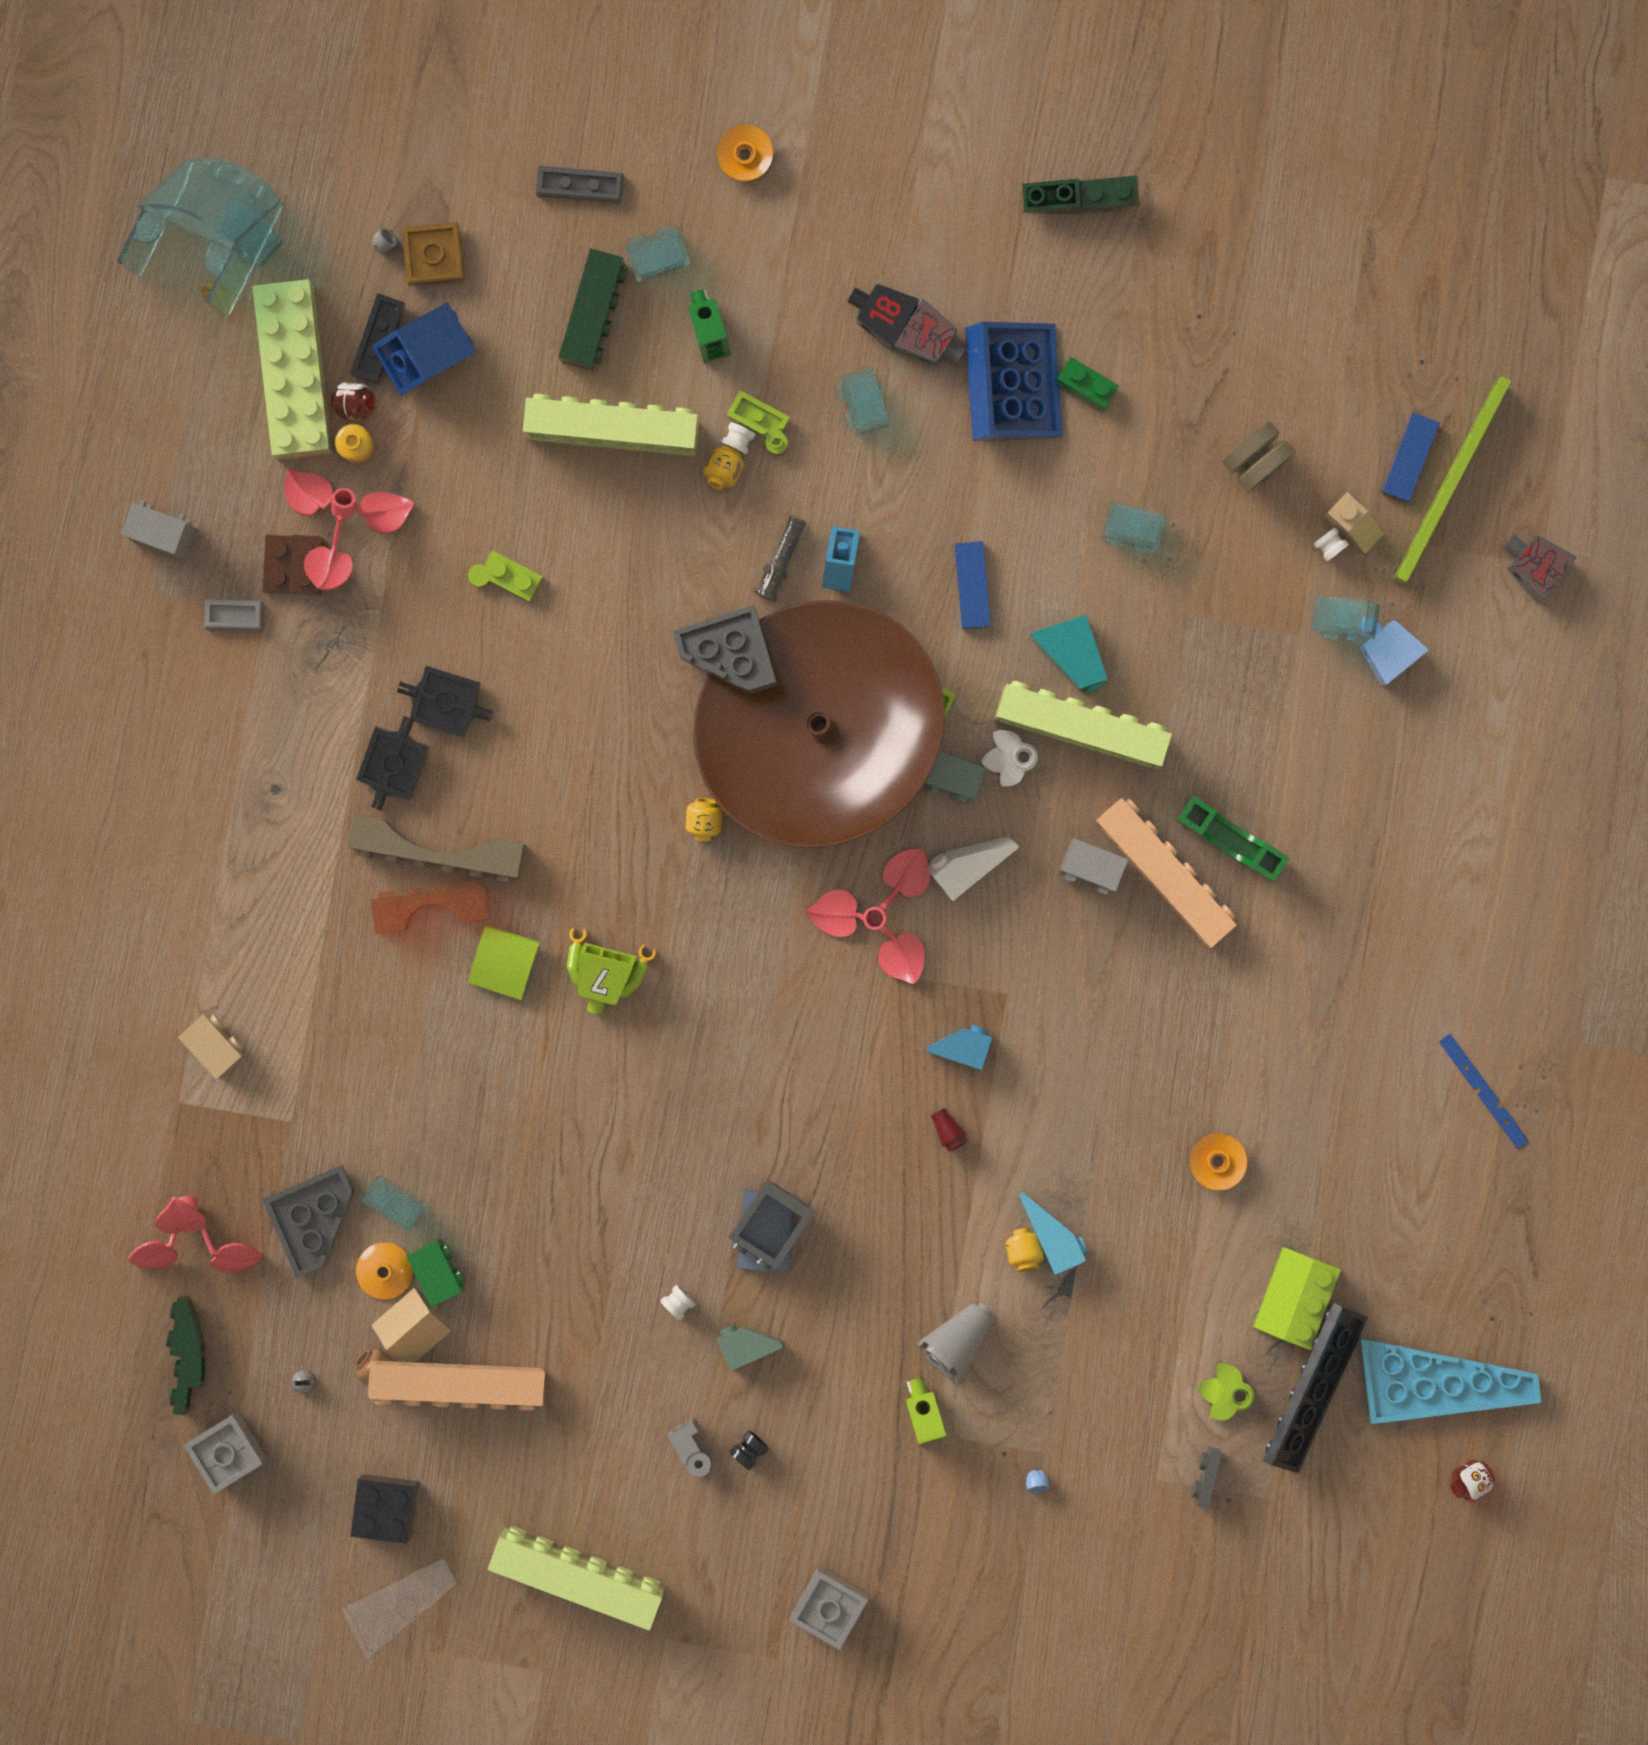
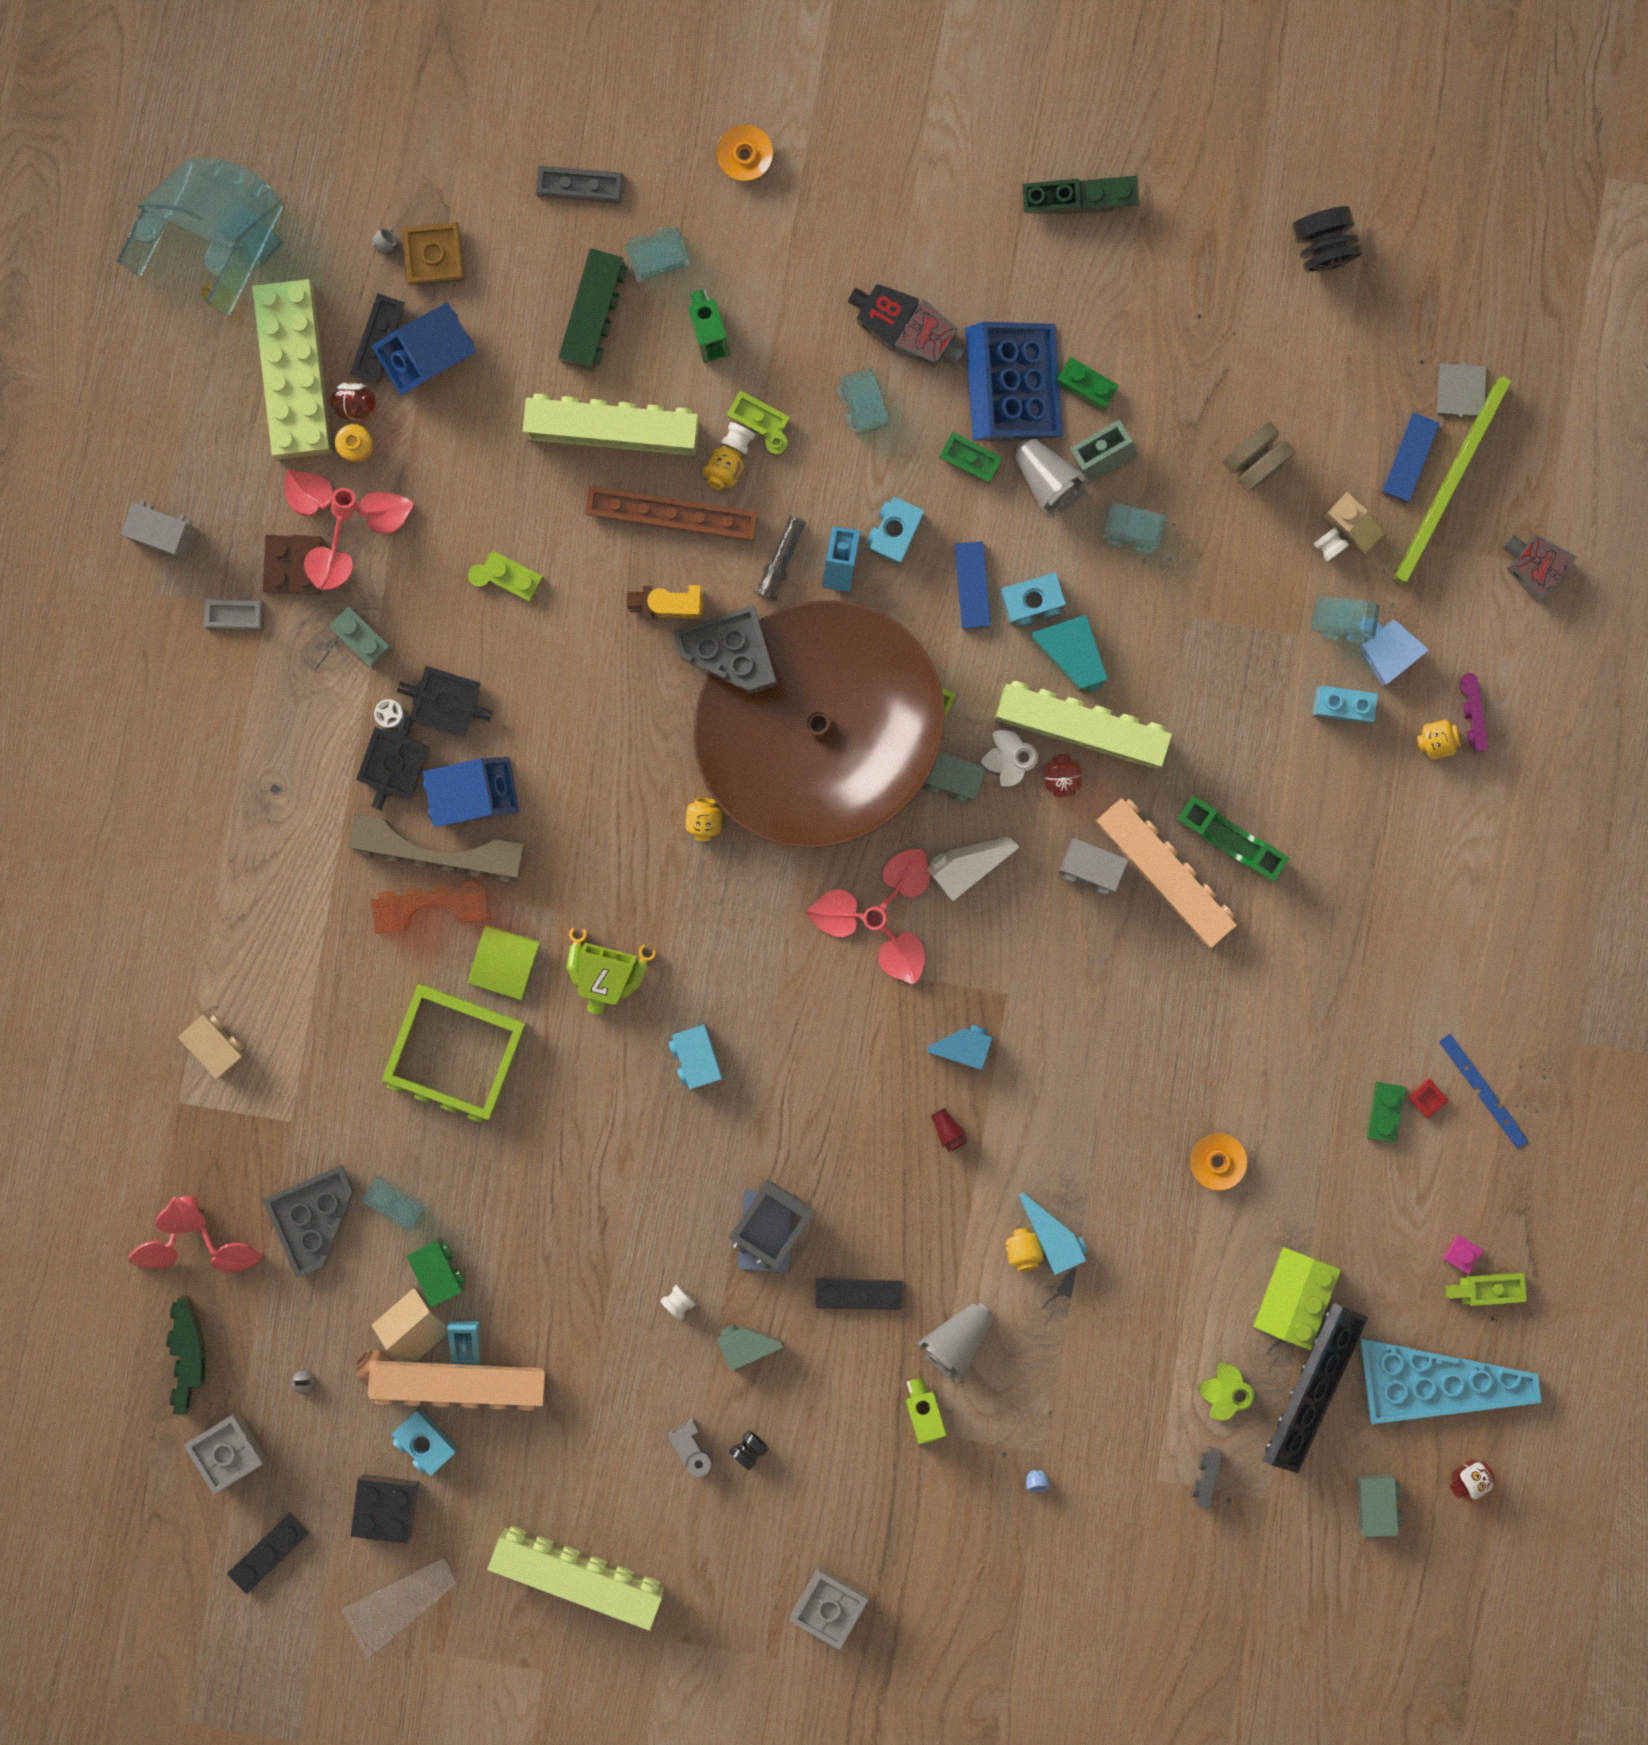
(268, 1553): none -> black plate
(360, 637): none -> sand green brick
(384, 712): none -> white wheel
(398, 1266): light orange dish -> none
(440, 1445): none -> medium azure brick
(449, 1102): none -> lime window
(465, 1342): none -> medium azure slope
(470, 791): none -> blue slope
(666, 604): none -> yellow hips
(671, 513): none -> dark orange plate
(695, 1056): none -> medium azure brick
(858, 1294): none -> black plate
(895, 547): none -> medium azure brick
(970, 457): none -> green plate
(1045, 587): none -> medium azure brick
(1050, 477): none -> light grey cone
(1063, 776): none -> clear red head
(1104, 451): none -> sand green brick
(1328, 243): none -> black wheel
(1345, 704): none -> medium azure brick
(1378, 1505): none -> sand green brick
(1385, 1112): none -> green plate
(1428, 1098): none -> red tile
(1439, 739): none -> yellow head
(1461, 389): none -> light grey piece
(1463, 1254): none -> dark pink plate
(1473, 710): none -> magenta hinge
(1490, 1289): none -> lime hinge

